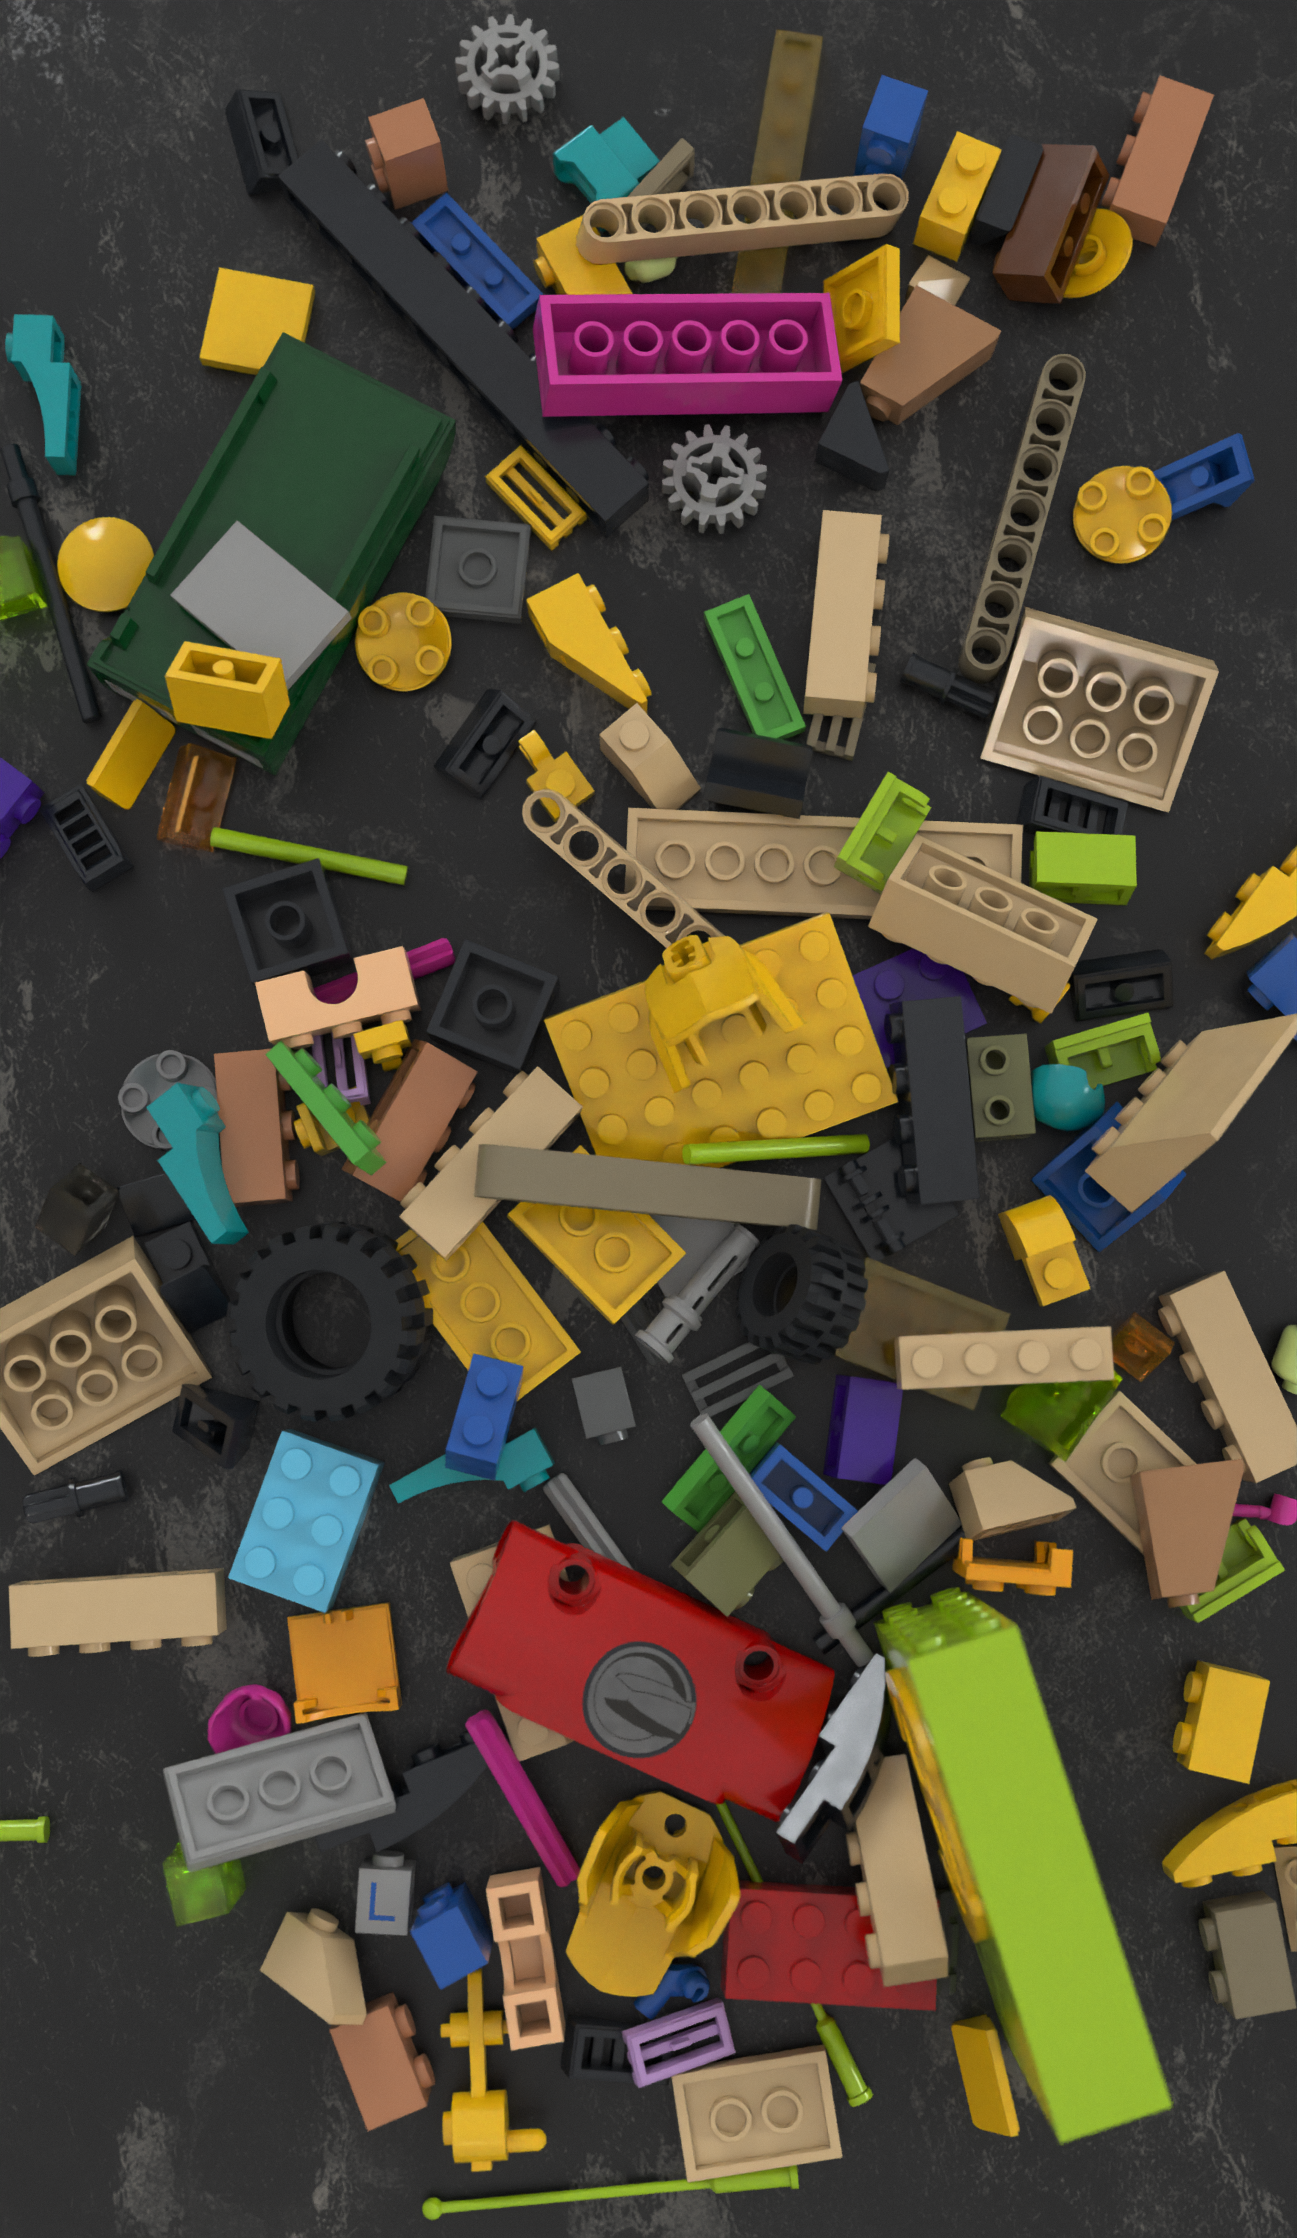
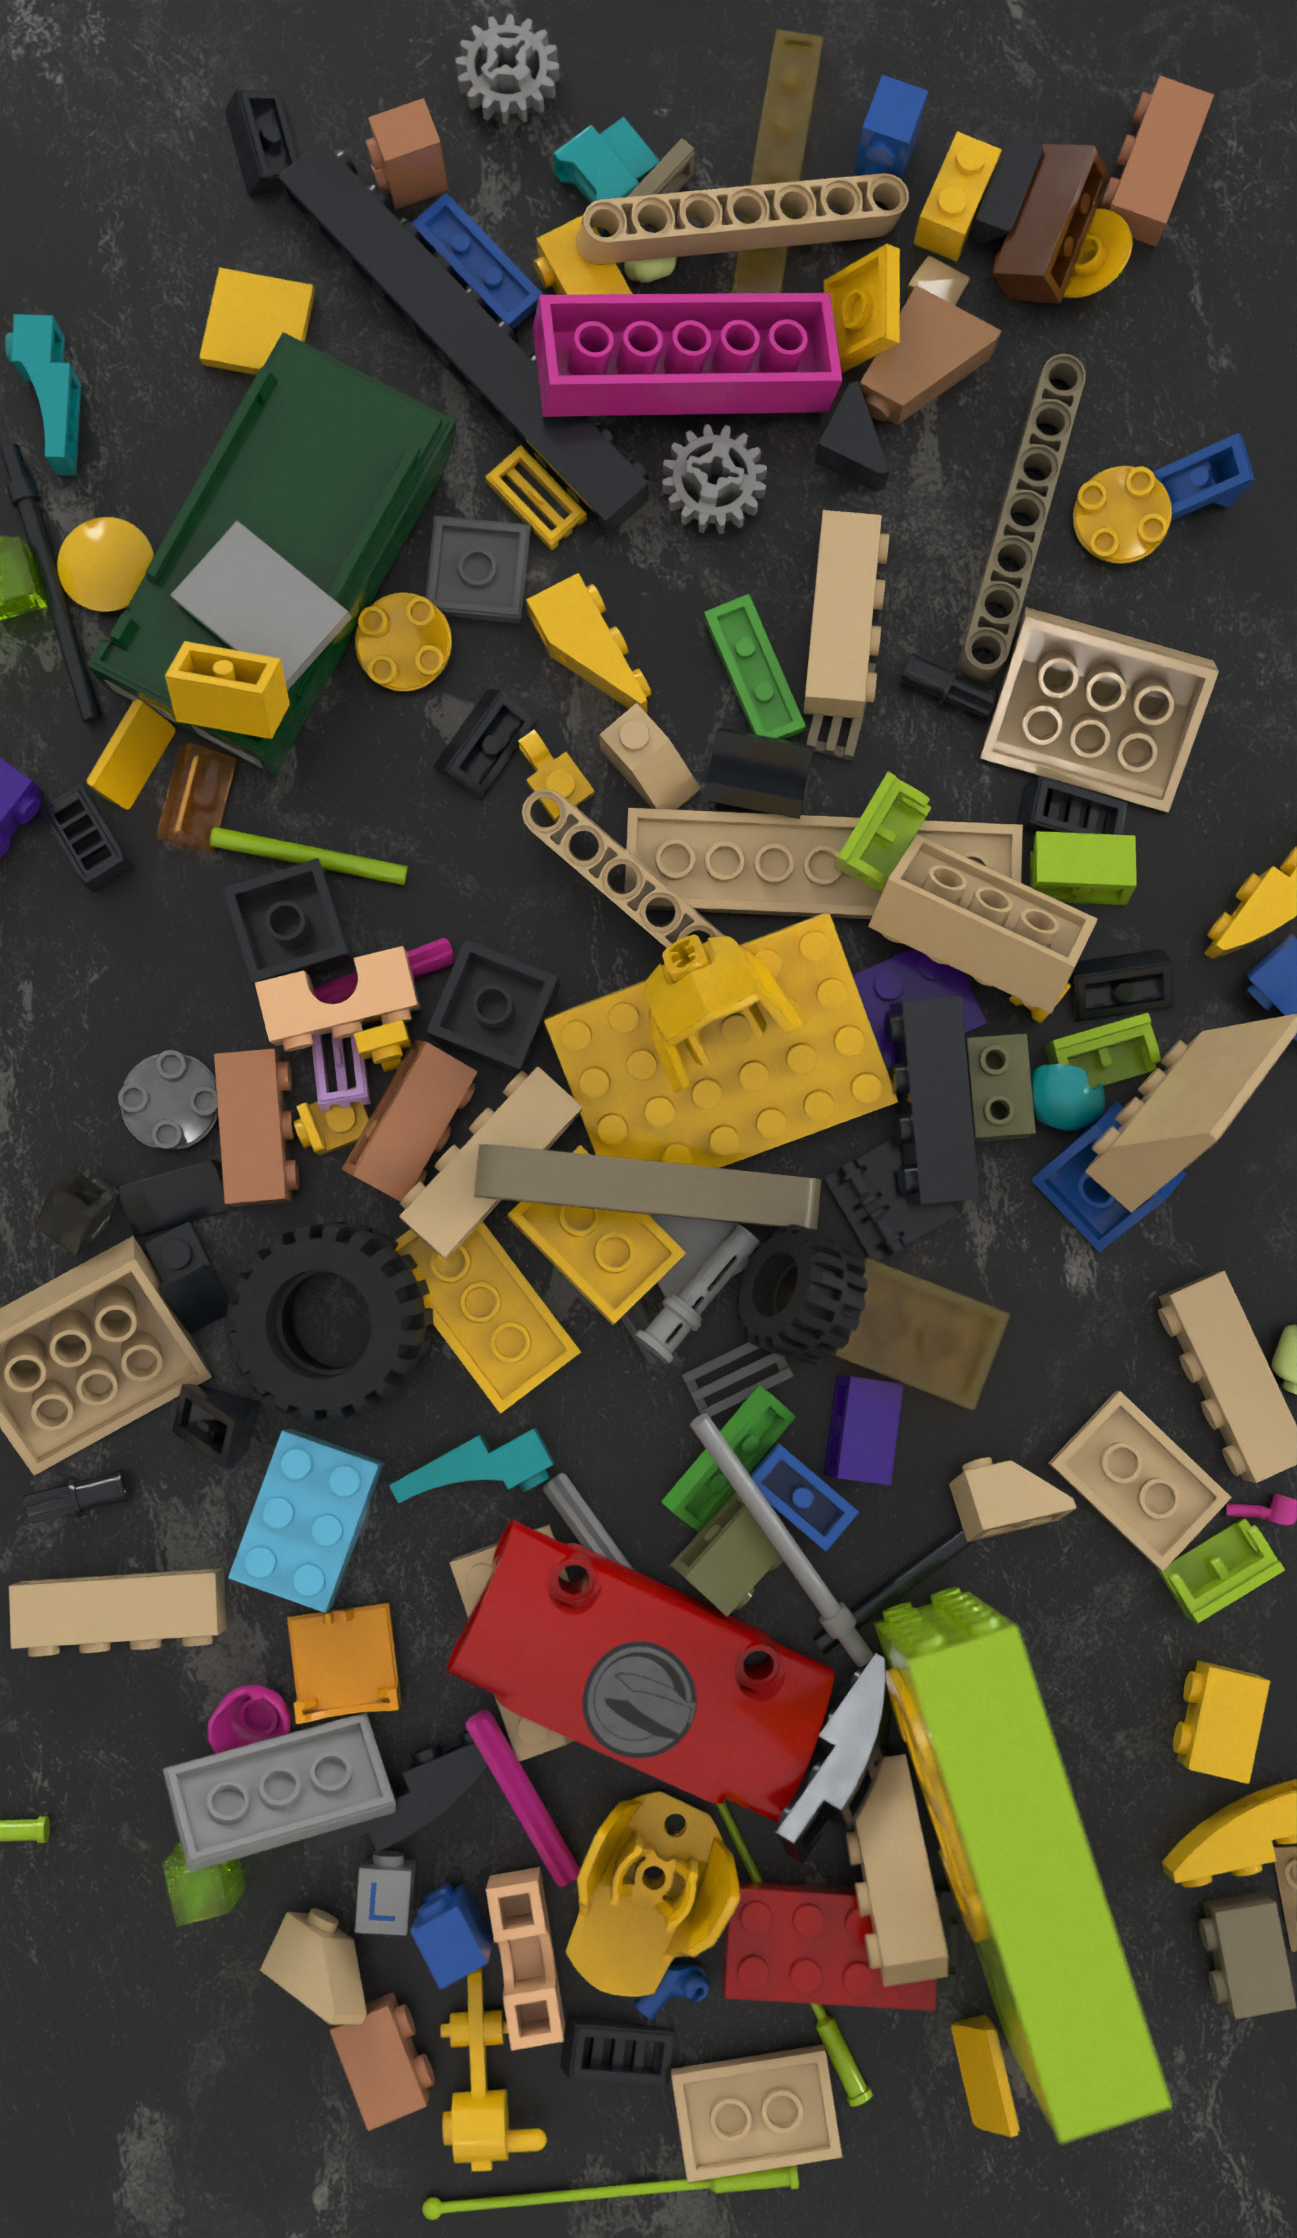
(194, 1164): teal slope -> none
(328, 1106): bright green plate -> none
(483, 1417): blue brick -> none
(604, 1405): dark grey brick -> none
(673, 2022): lavender tile -> none
(775, 1149): lime bar -> none
(902, 1525): light grey tile -> none
(1004, 1358): tan brick -> none
(1044, 1242): yellow brick -> none
(1048, 1569): light orange piece -> none
(1061, 1420): clear neon green brick -> none
(1139, 1347): clear orange plate -> none
(1185, 1526): medium nougat slope -> none

